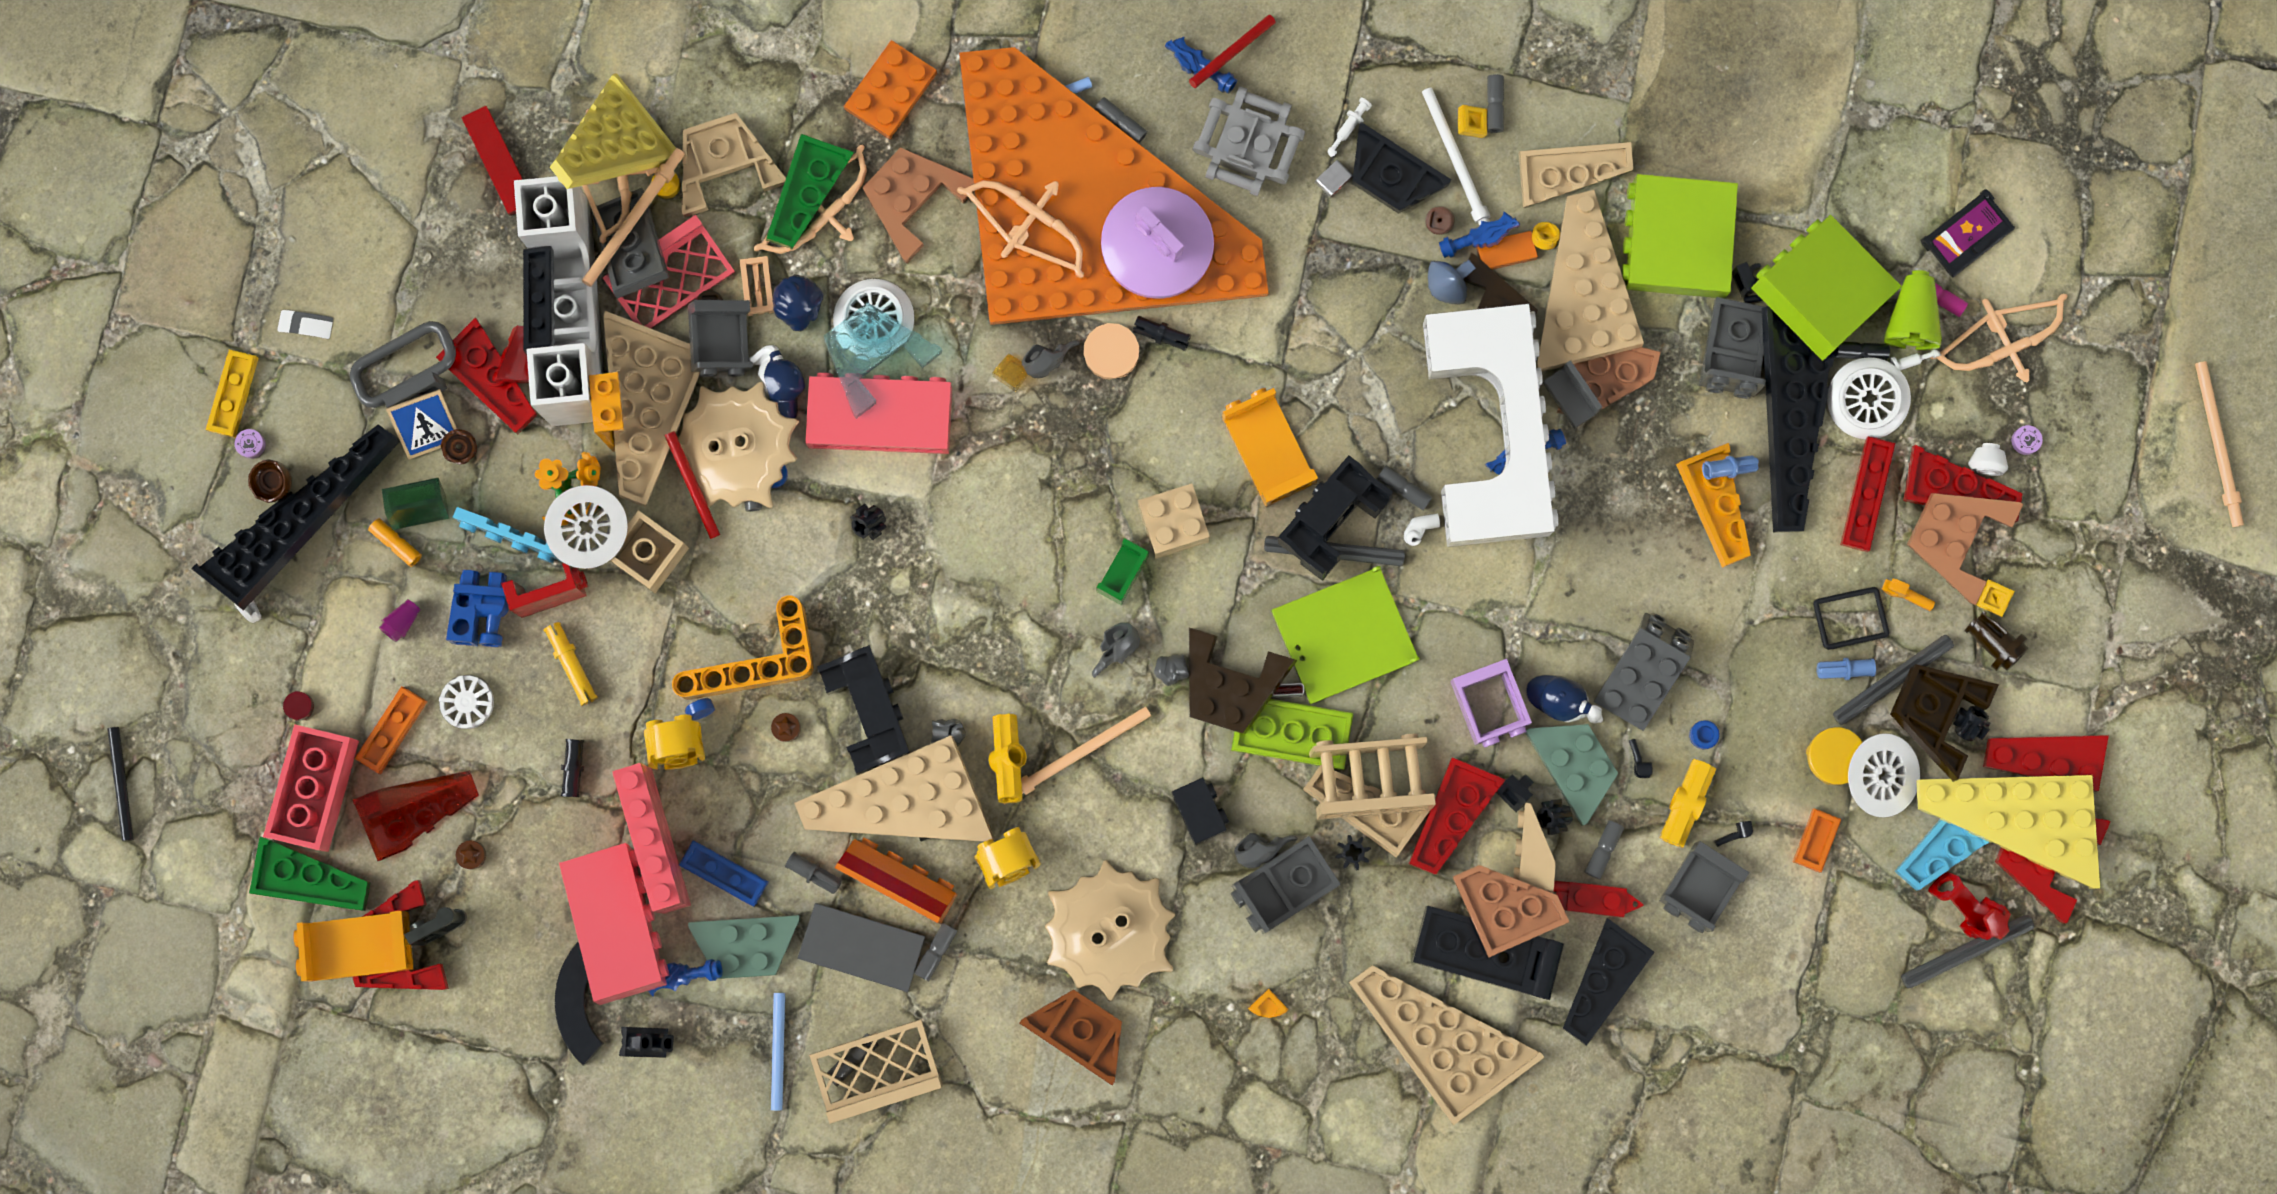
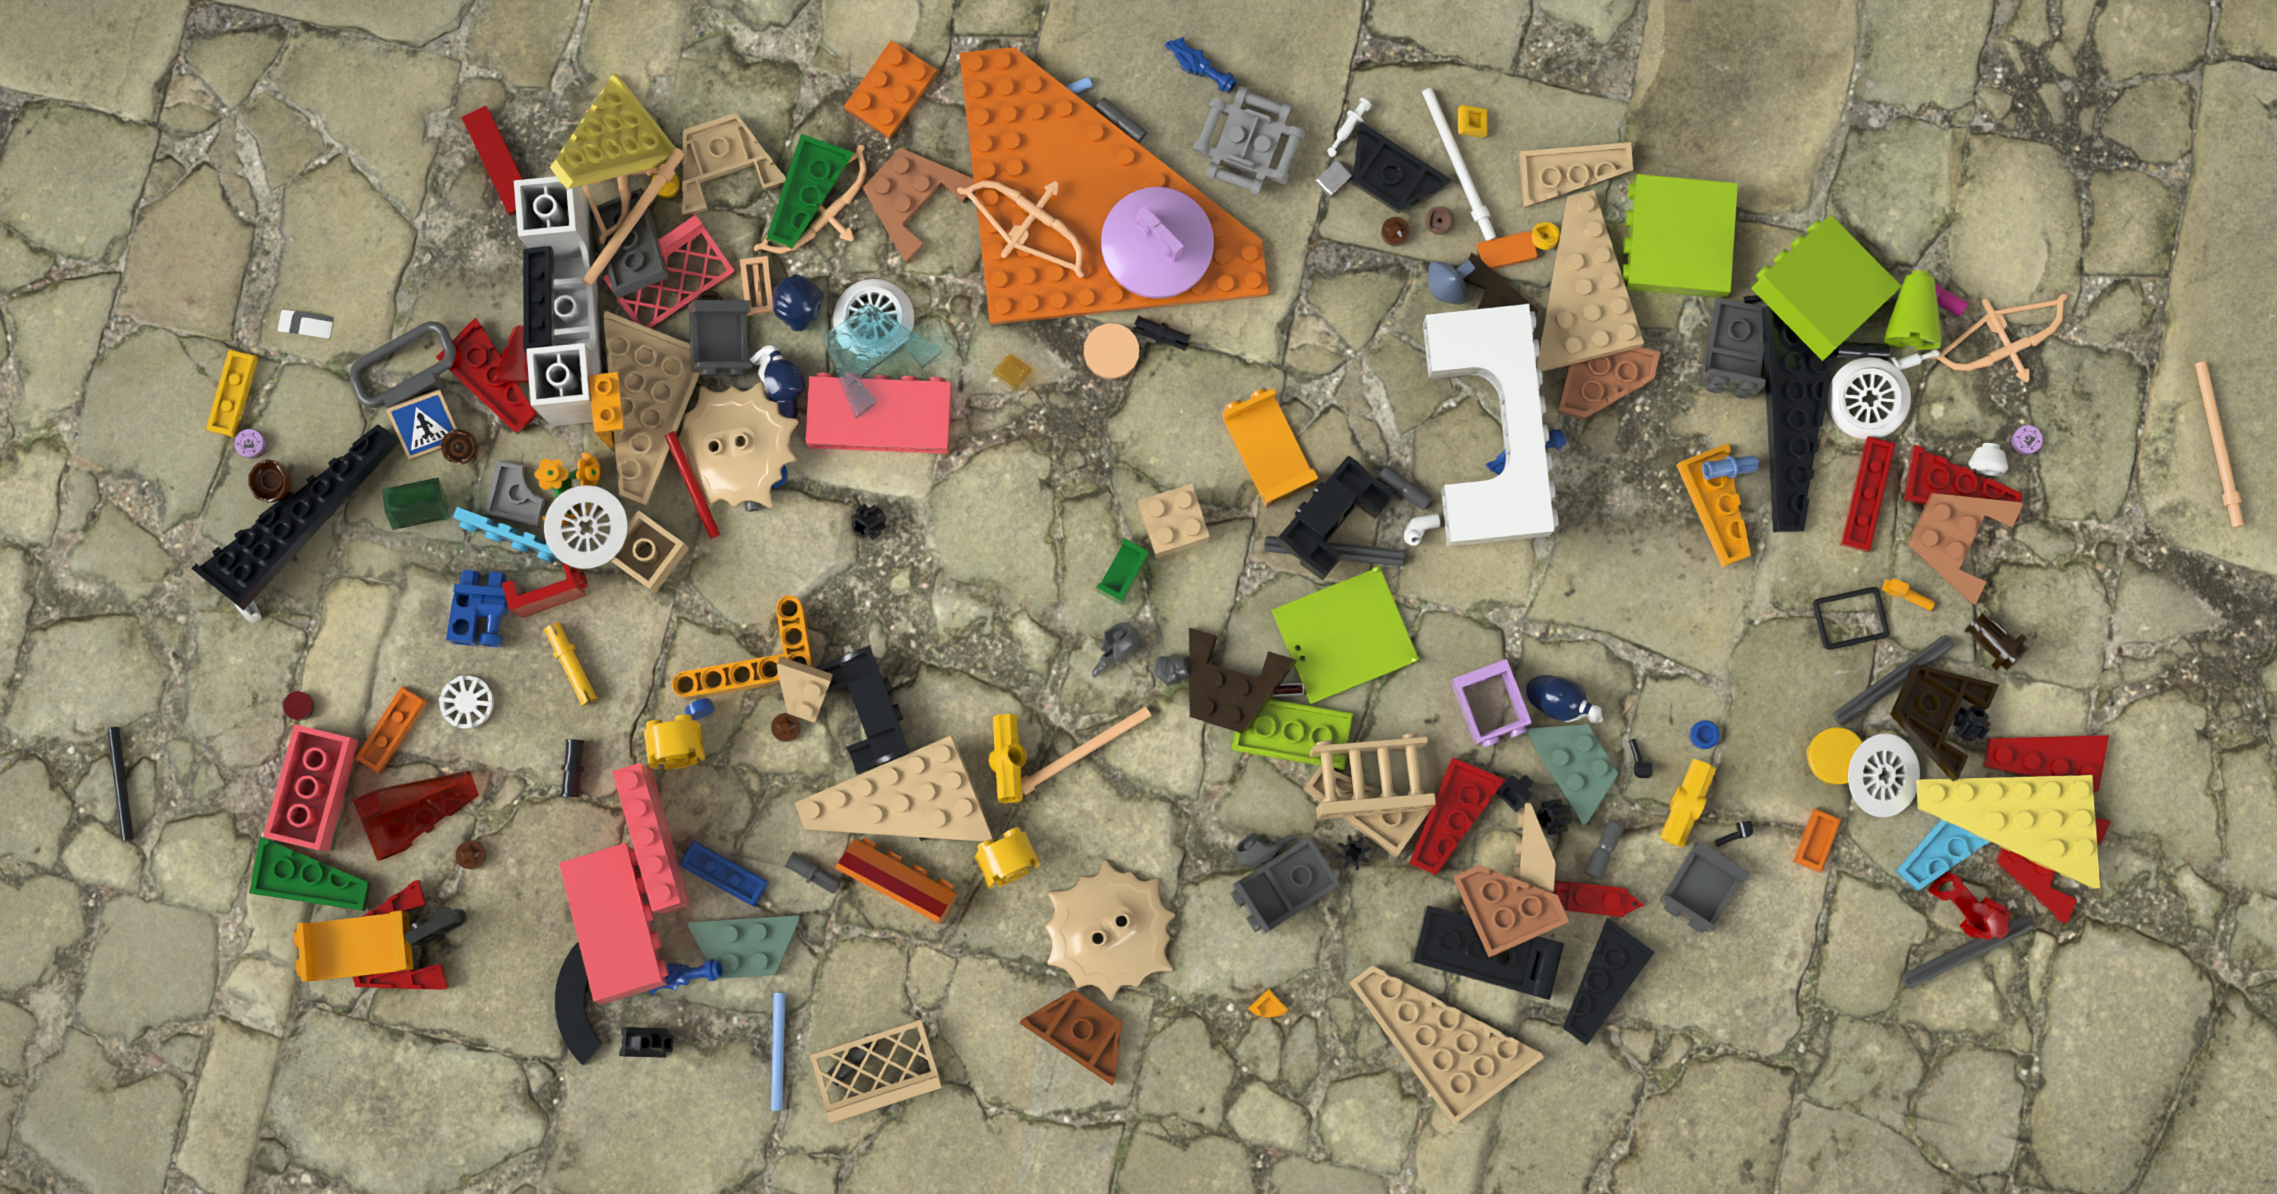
(397, 544): light orange piece -> none
(400, 620): magenta cone -> none
(512, 497): none -> light grey tile
(802, 688): none -> tan wing
(861, 947): dark grey tile -> none
(934, 955): dark grey piece -> none
(947, 728): dark grey arm -> none
(1041, 361): dark grey piece -> none
(1199, 810): black brick -> none
(1232, 51): red bar -> none
(1395, 231): none -> reddish brown tile
(1485, 235): blue piece -> none
(1495, 106): dark grey piece -> none
(1572, 395): dark grey panel -> none
(1646, 671): dark grey bracket -> none
(1744, 277): black tile -> none
(1846, 668): medium blue axle -> none
(1976, 225): door -> none
(1995, 598): yellow tile -> none

